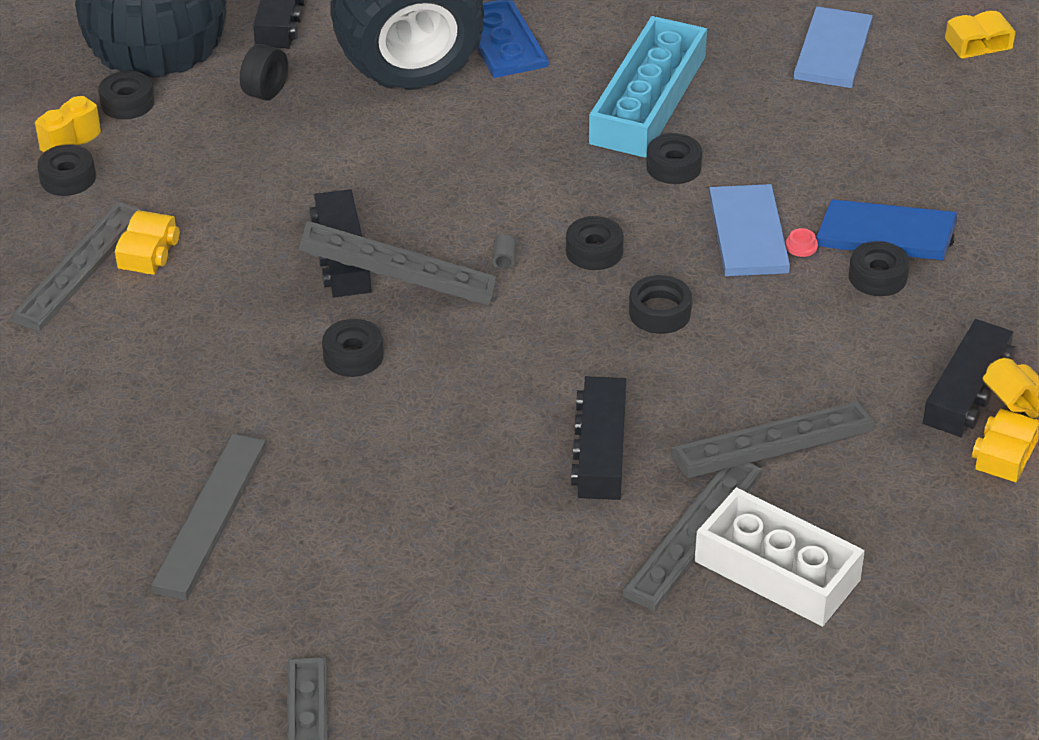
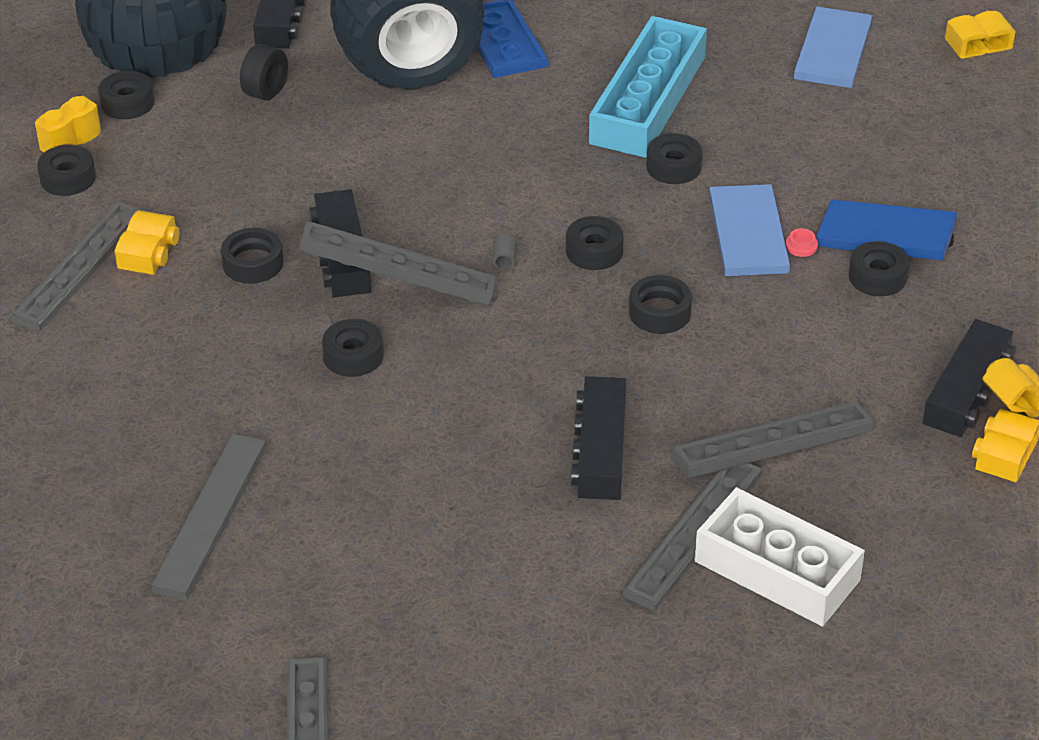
(252, 271): none -> black tyre

